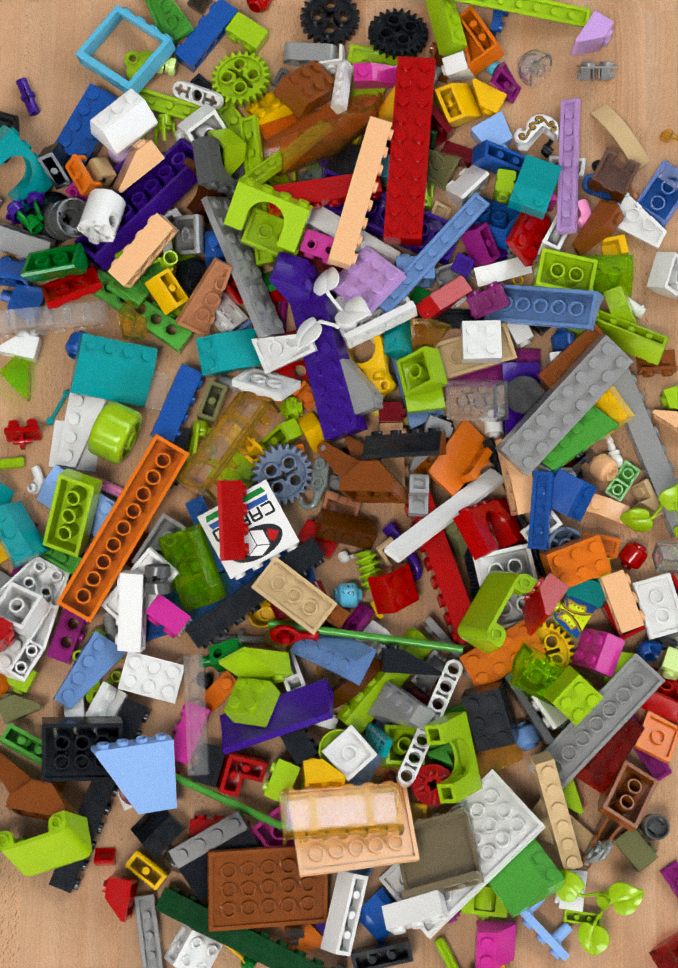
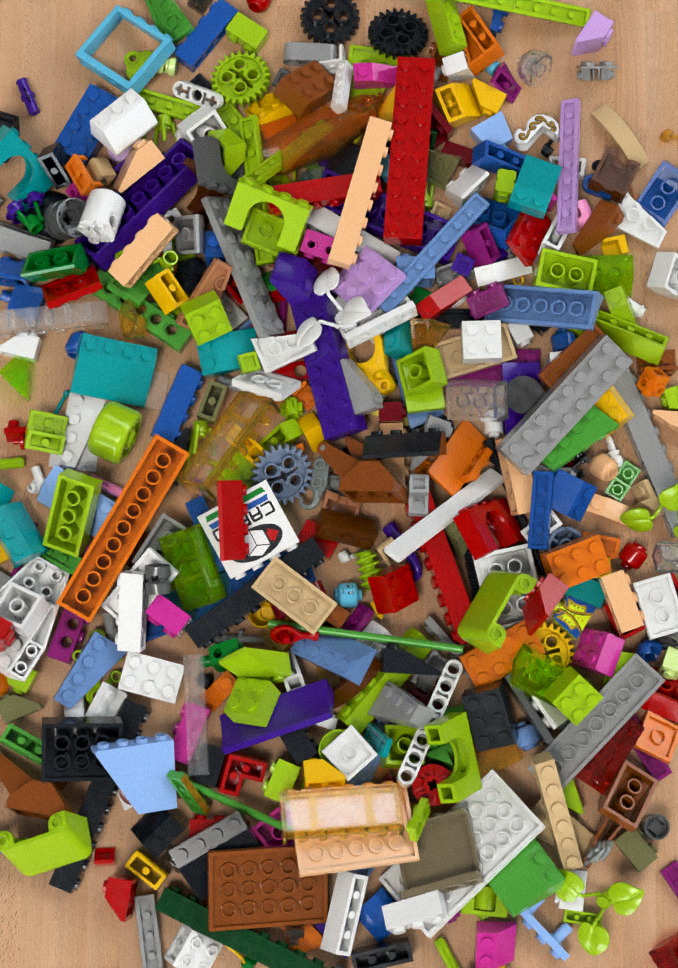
(45, 432): none -> lime slope
(188, 792): none -> bright green plate
(205, 317): none -> lime brick
(248, 362): none -> lime tile
(420, 815): none -> lime plate
(652, 381): none -> orange brick

